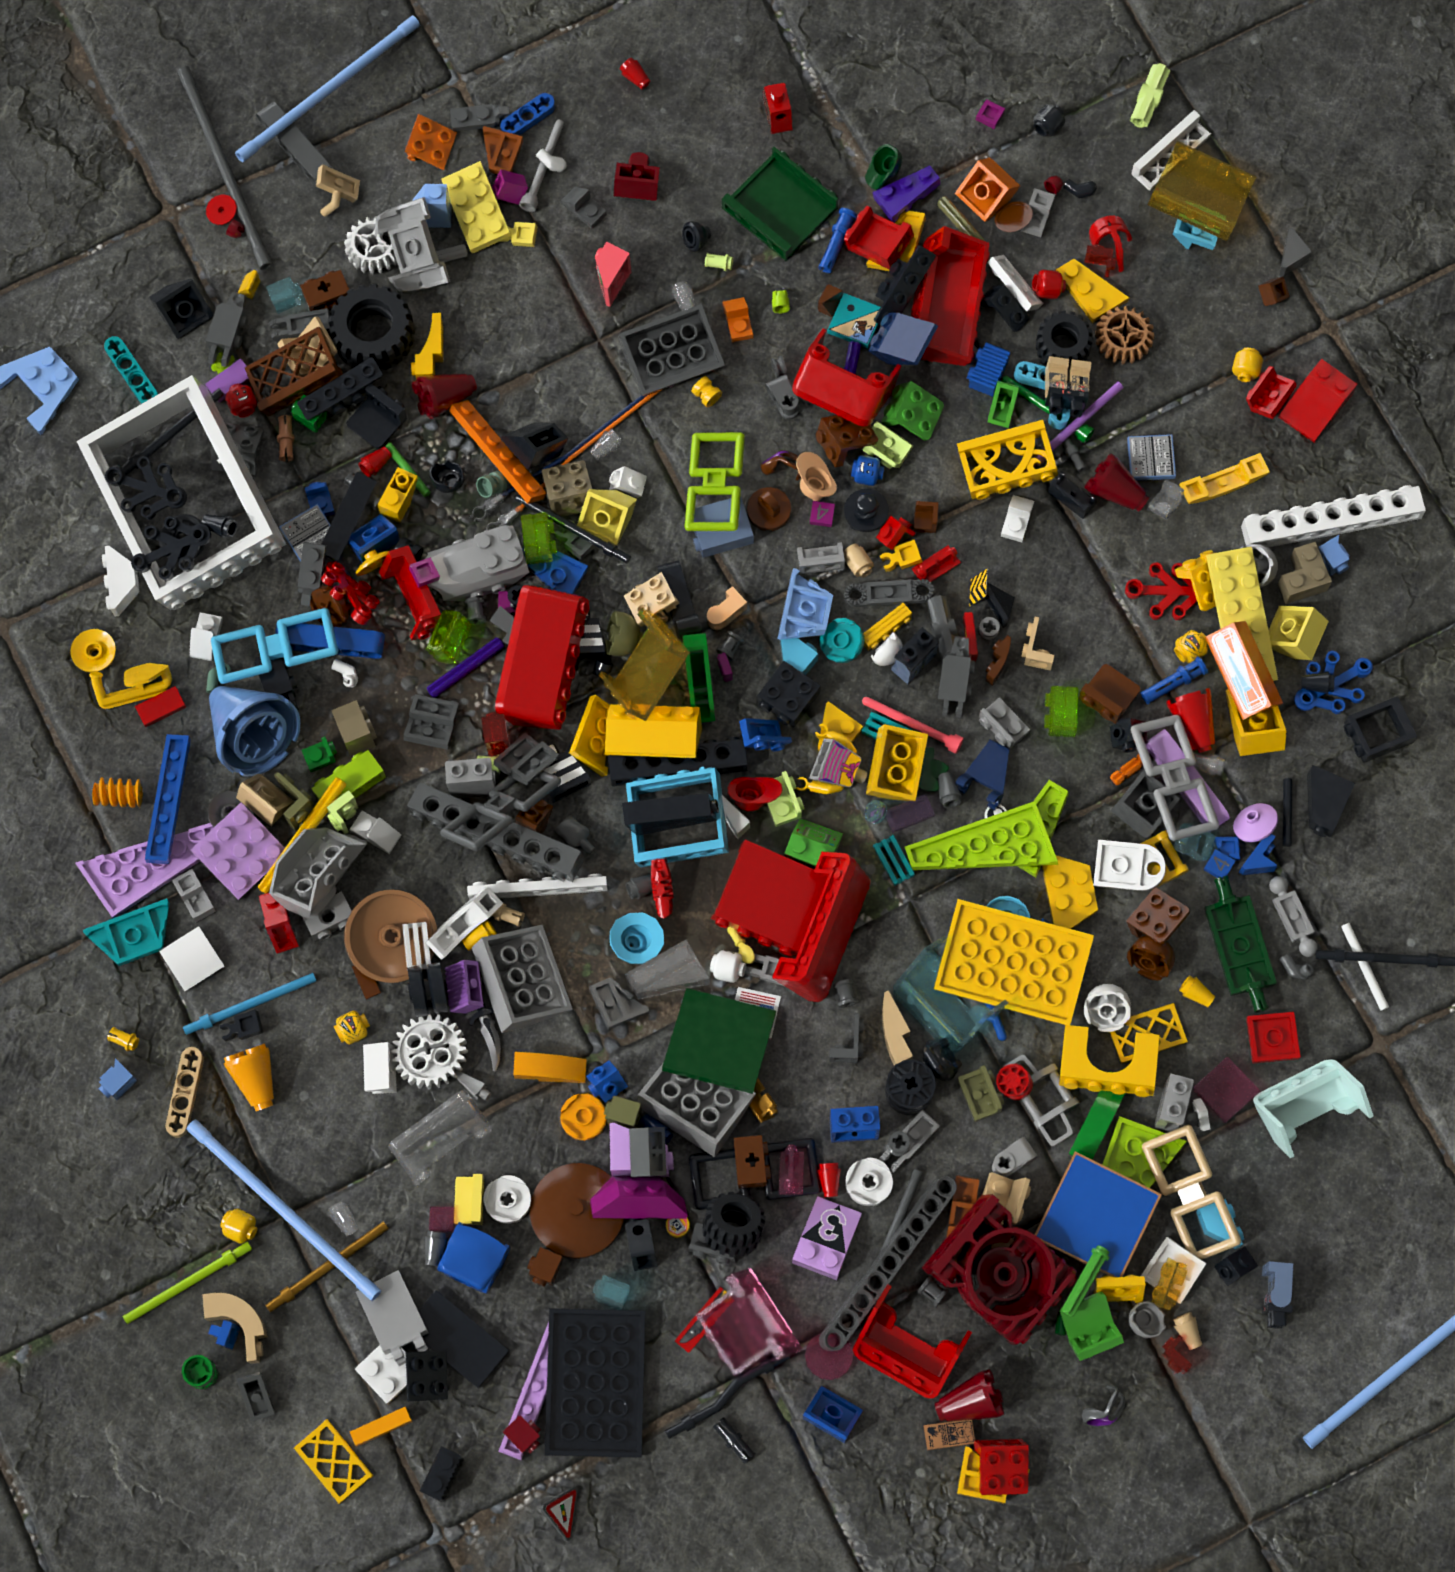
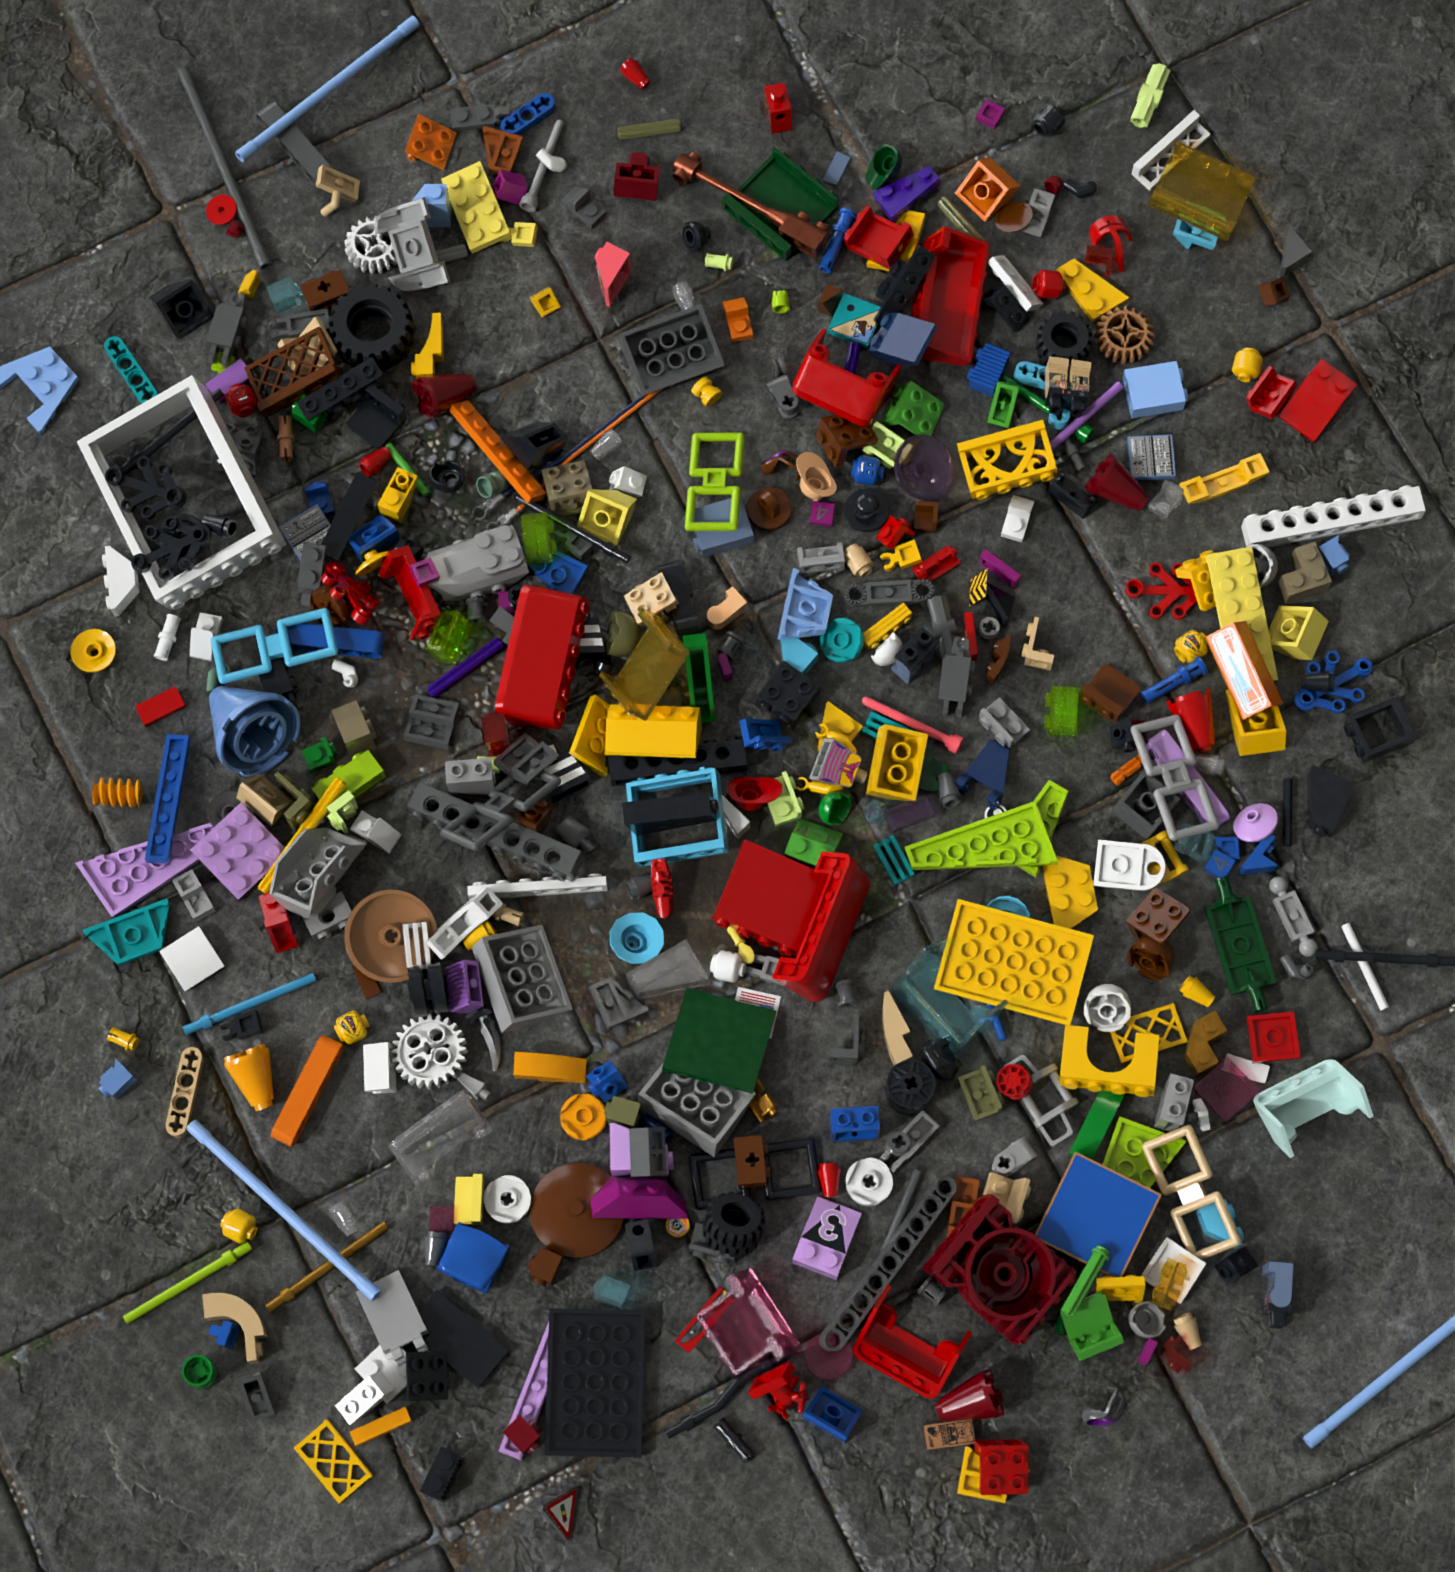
(133, 677): yellow piece -> none
(167, 637): none -> white pin
(307, 1090): none -> orange beam
(365, 1397): none -> white brick
(545, 302): none -> yellow slope
(649, 129): none -> olive axle
(781, 1386): none -> red piece
(791, 1171): clear pink hinge -> none
(792, 227): none -> copper bar
(834, 808): none -> green hair
(836, 168): none -> sand blue window
(933, 467): none -> clear purple dish
(999, 569): none -> magenta tile
(1146, 1352): none -> magenta tile
(1154, 389): none -> light blue brick
(1198, 1052): none -> pearl gold brick
(1255, 1072): none -> white sticker

